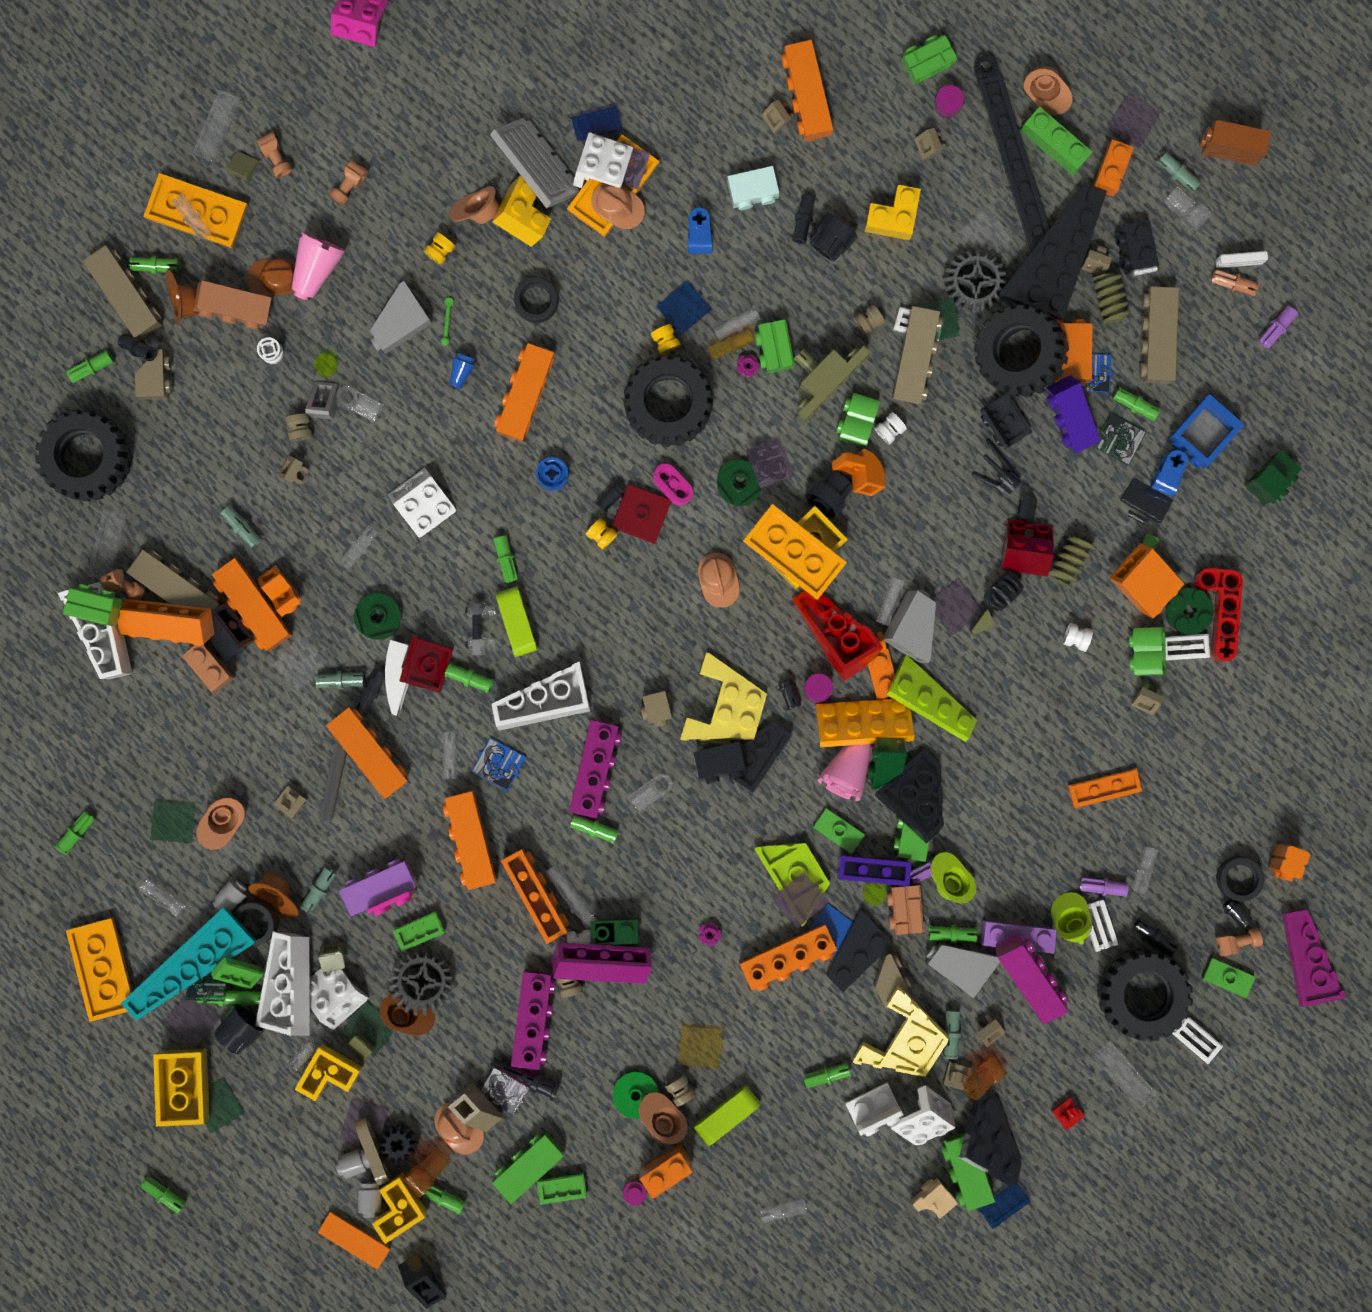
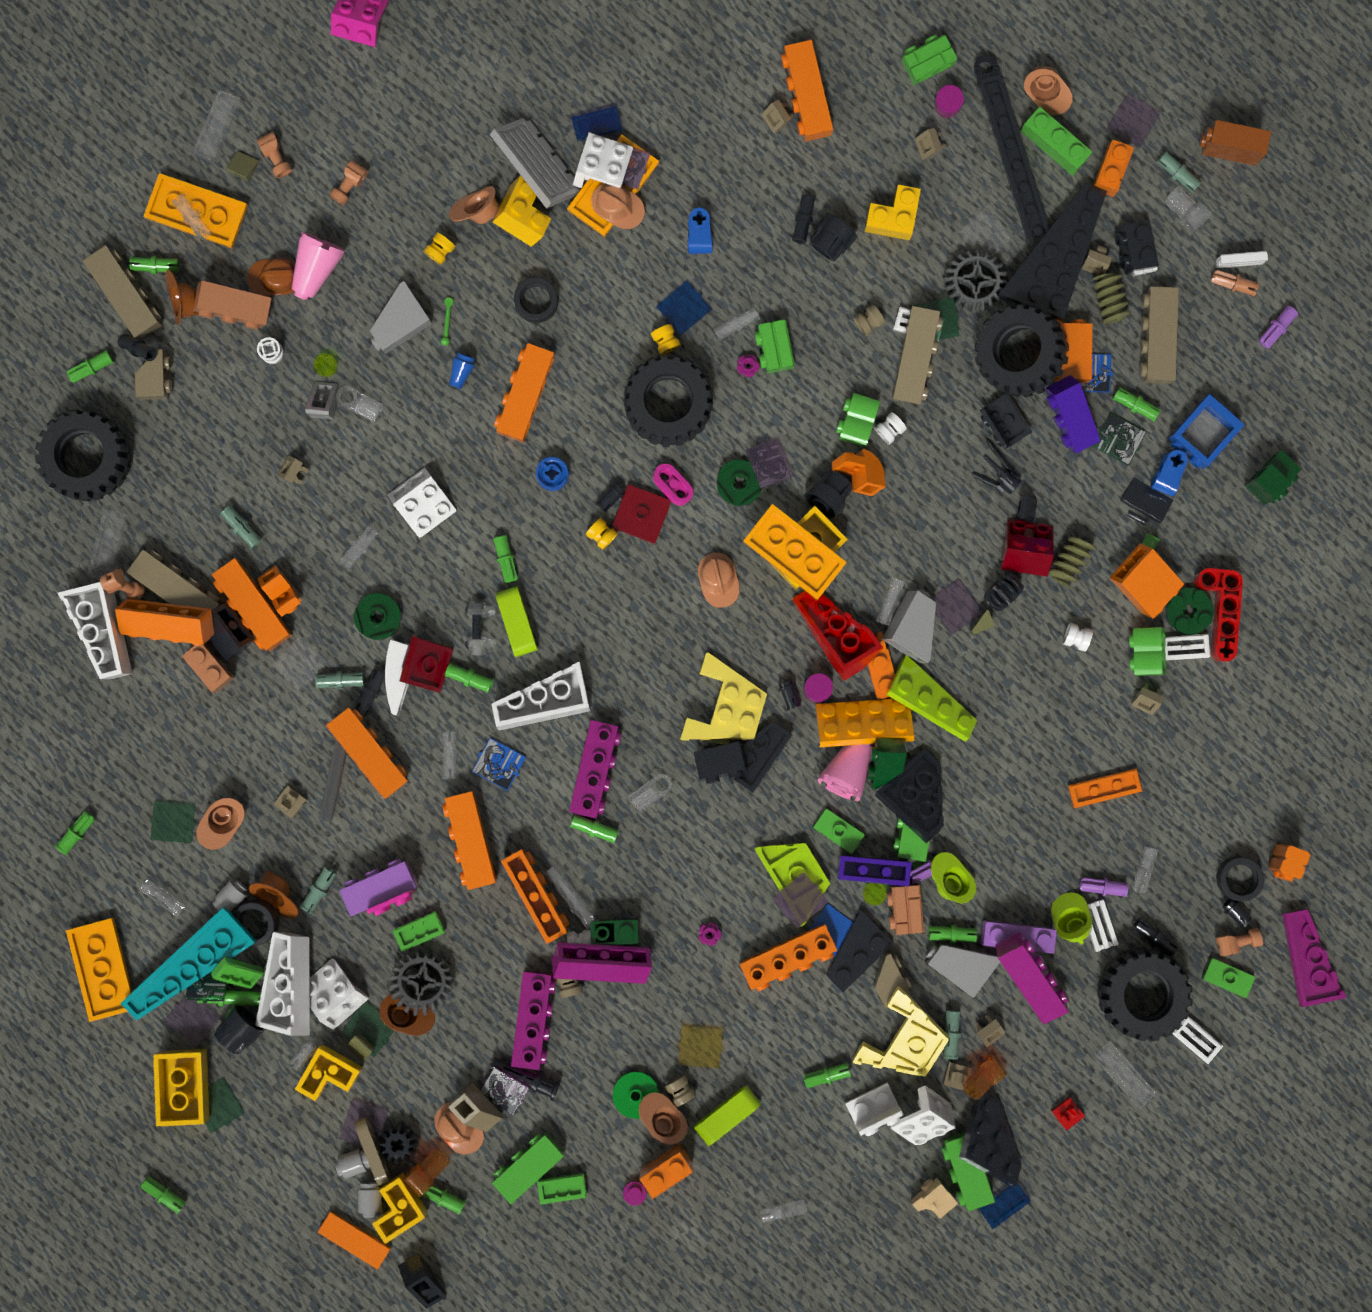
(93, 606): bright green brick -> none
(298, 427): dark tan wheel -> none
(332, 957): slope -> none
(656, 709): dark tan brick -> none
(731, 345): clear yellow axle -> none
(753, 188): light aqua brick -> none
(825, 378): olive brick -> none

